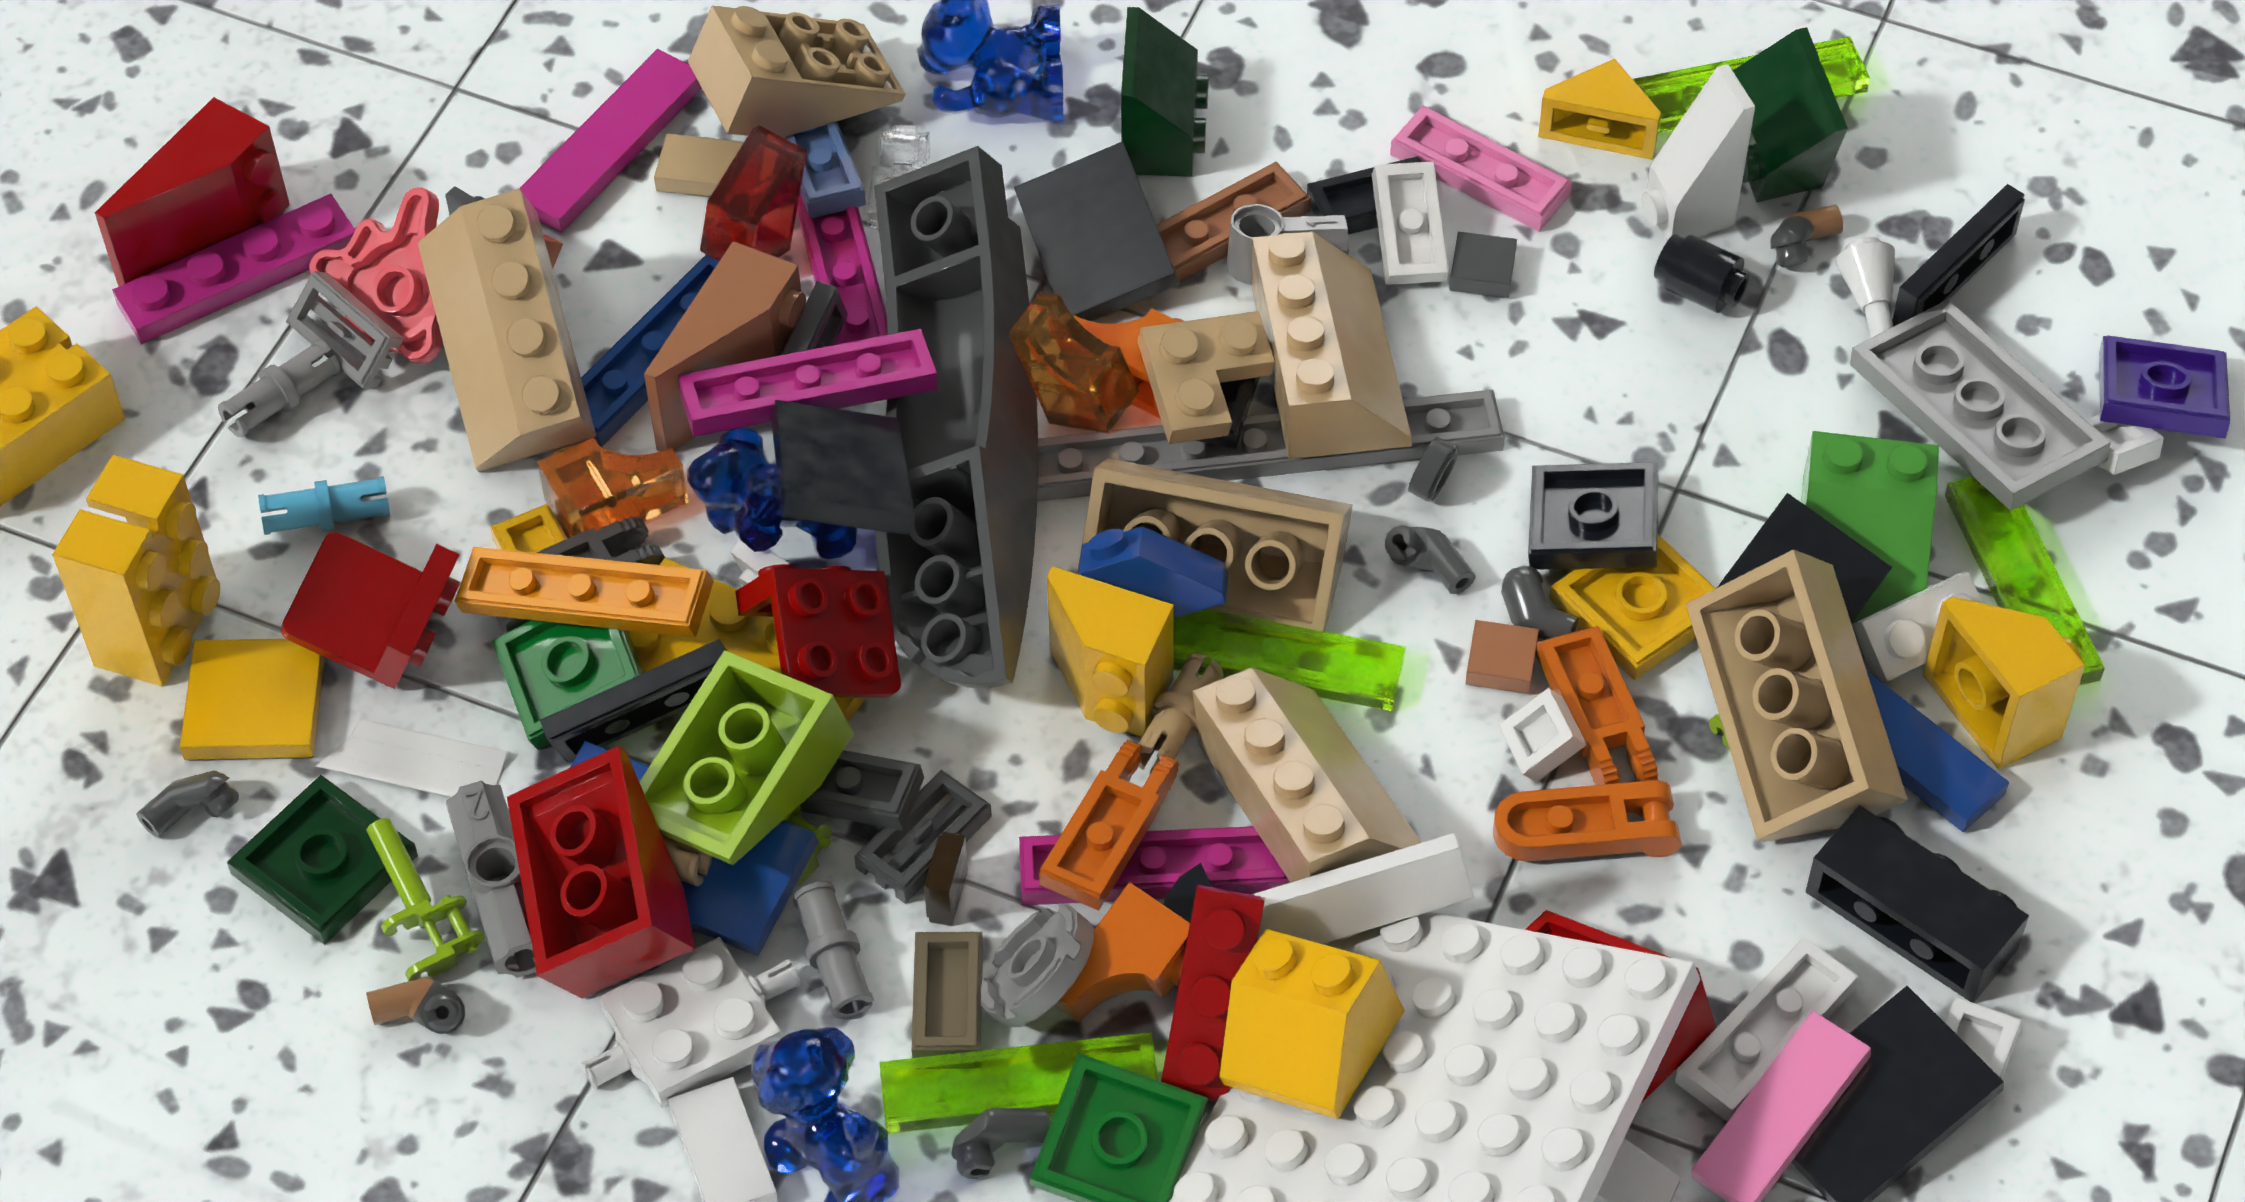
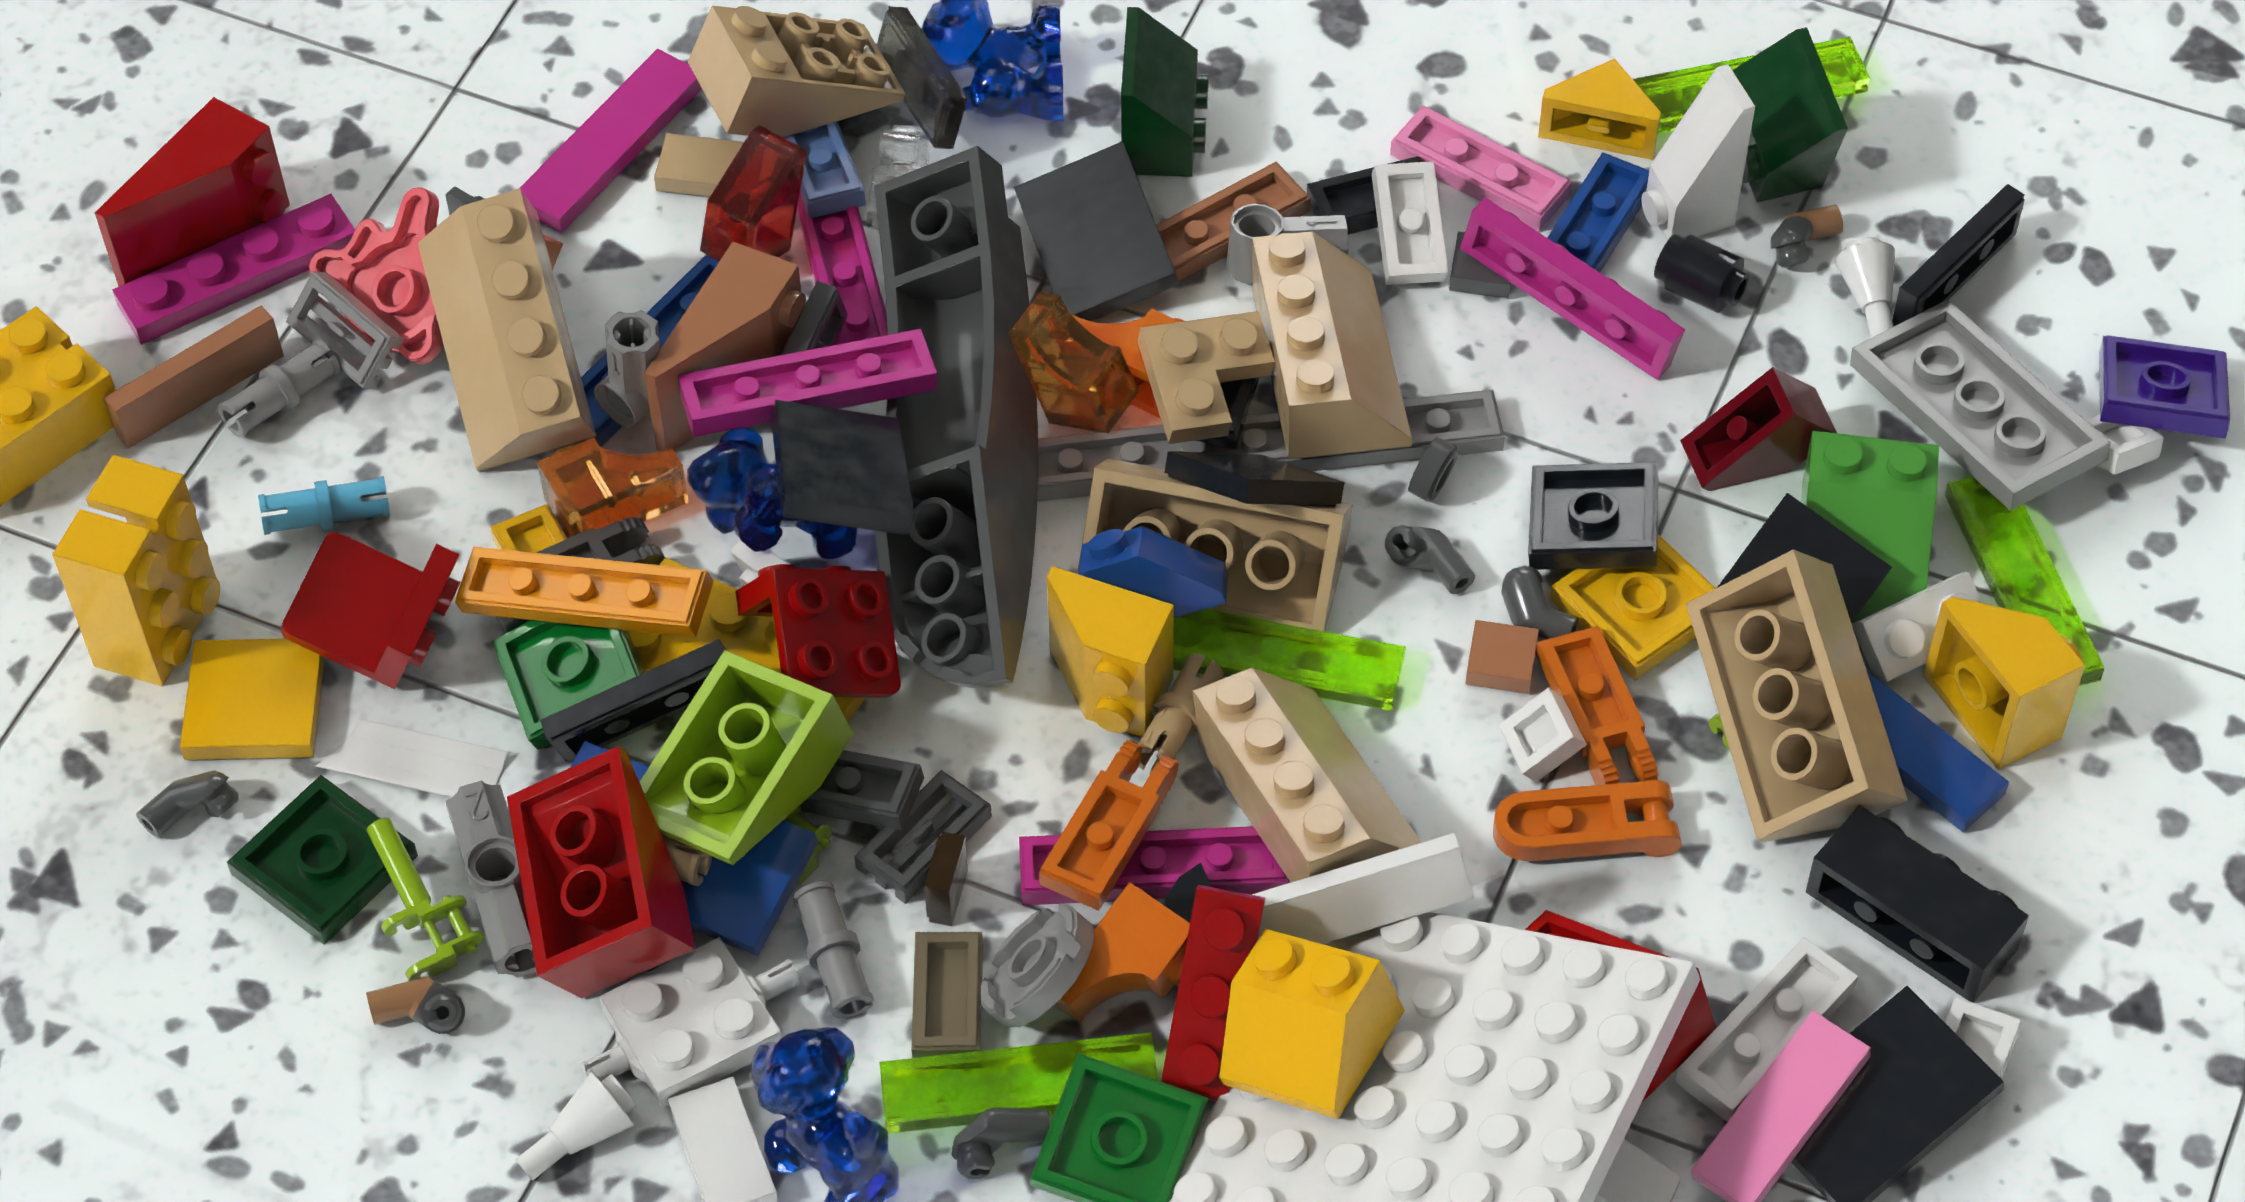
(194, 376): none -> nougat tile
(589, 1117): none -> white cone
(630, 349): none -> light grey piece
(929, 85): none -> clear smoke tile
(1254, 478): none -> black tile
(1572, 288): none -> dark pink plate
(1601, 210): none -> blue tile
(1757, 432): none -> dark red slope

